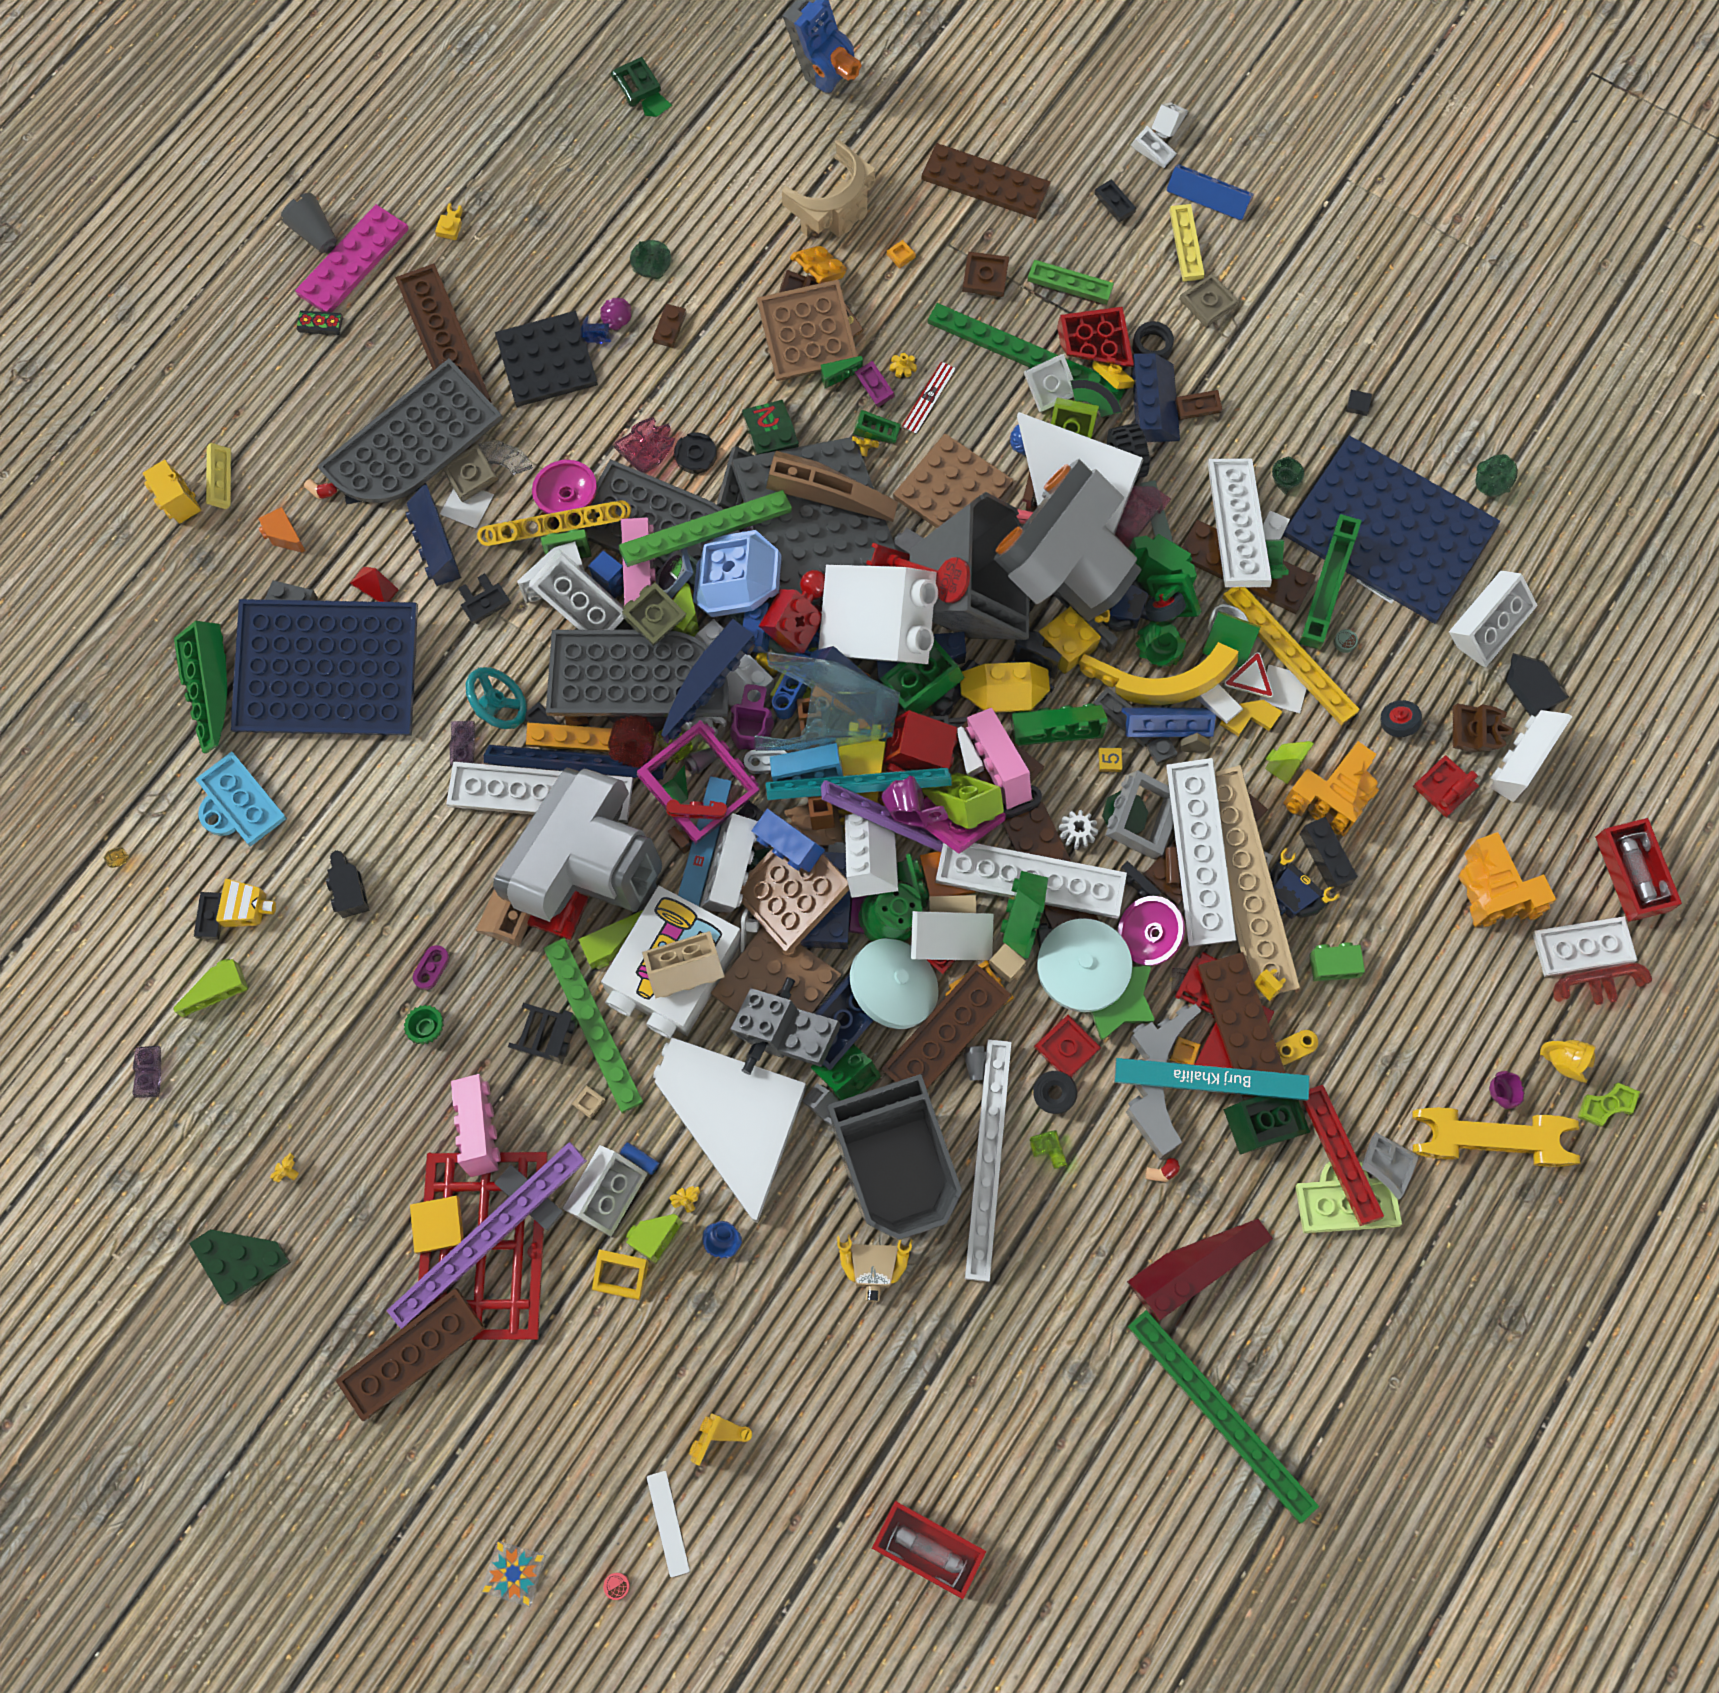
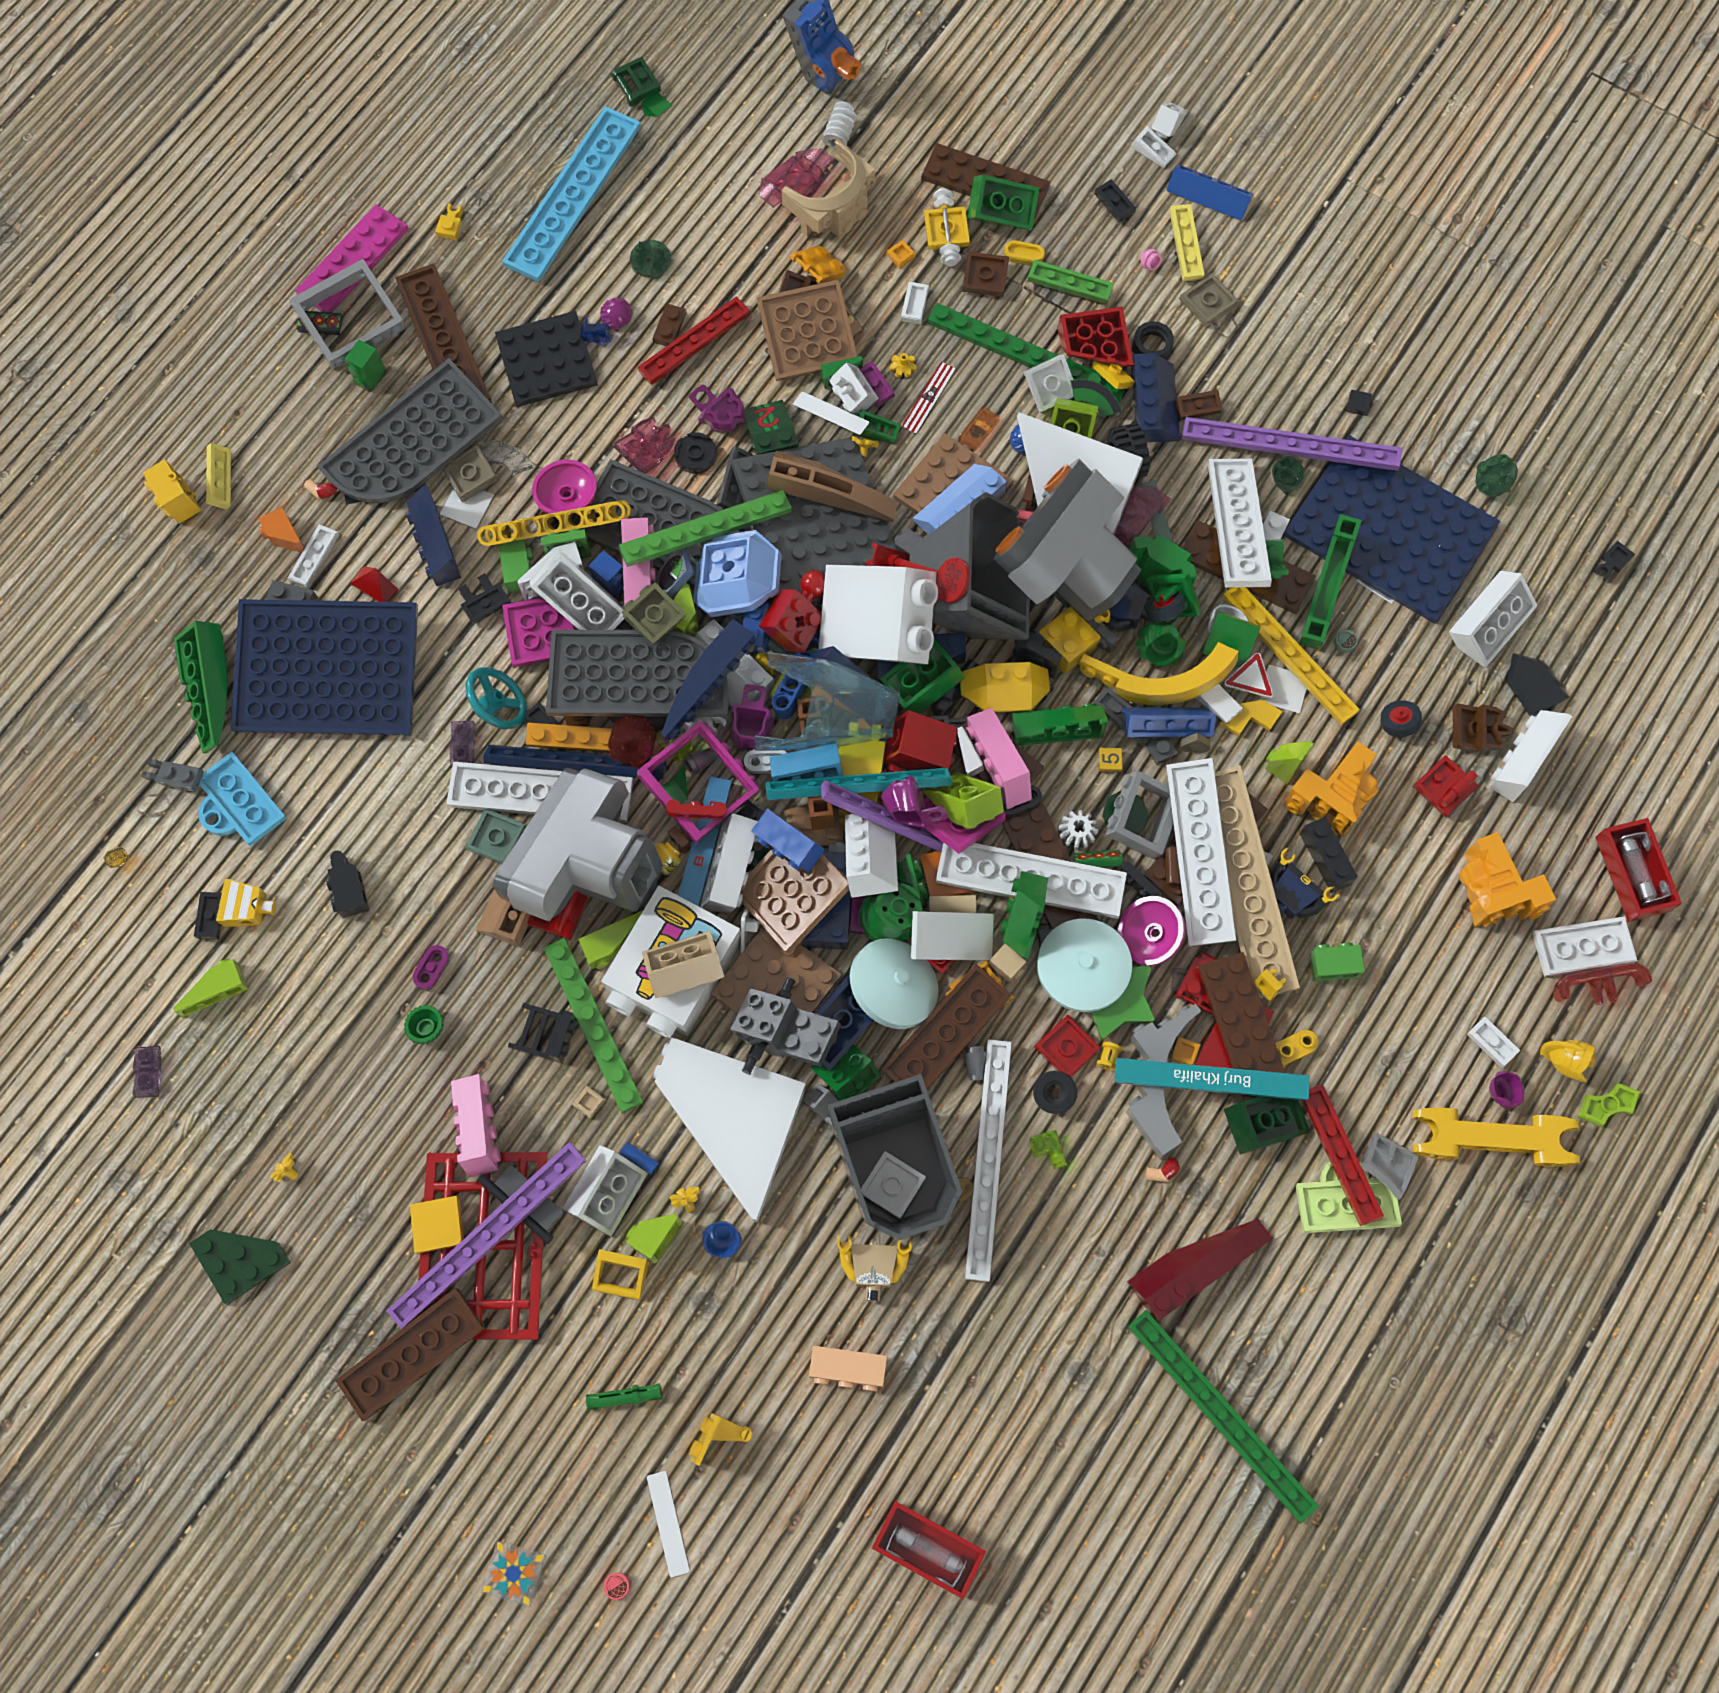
(174, 775): none -> dark grey hinge
(309, 222): dark grey cone -> none
(313, 556): none -> white tile
(334, 285): none -> light grey window
(365, 365): none -> green brick
(495, 836): none -> sand green tile
(502, 1197): none -> black bar
(515, 562): none -> bright green brick
(530, 630): none -> dark pink plate
(571, 194): none -> medium azure plate
(625, 1396): none -> green pin
(669, 856): none -> yellow head
(693, 340): none -> red plate
(719, 412): none -> magenta piece
(800, 173): none -> clear pink piece
(831, 413): none -> white sticker
(839, 124): none -> white piece
(847, 1368): none -> light nougat brick
(853, 389): none -> white brick
(892, 1185): none -> white plate
(915, 303): none -> white tile
(946, 227): none -> yellow plate
(959, 494): none -> light blue slope
(967, 1188): none -> clear yellow tile
(979, 428): none -> clear orange tile
(1002, 202): none -> green slope
(1023, 252): none -> yellow tile
(1100, 859): none -> green tile
(1109, 1048): none -> yellow bush
(1150, 259): none -> bright pink plate
(1292, 443): none -> medium lavender plate
(1493, 1042): none -> white plate
(1615, 558): none -> black plate

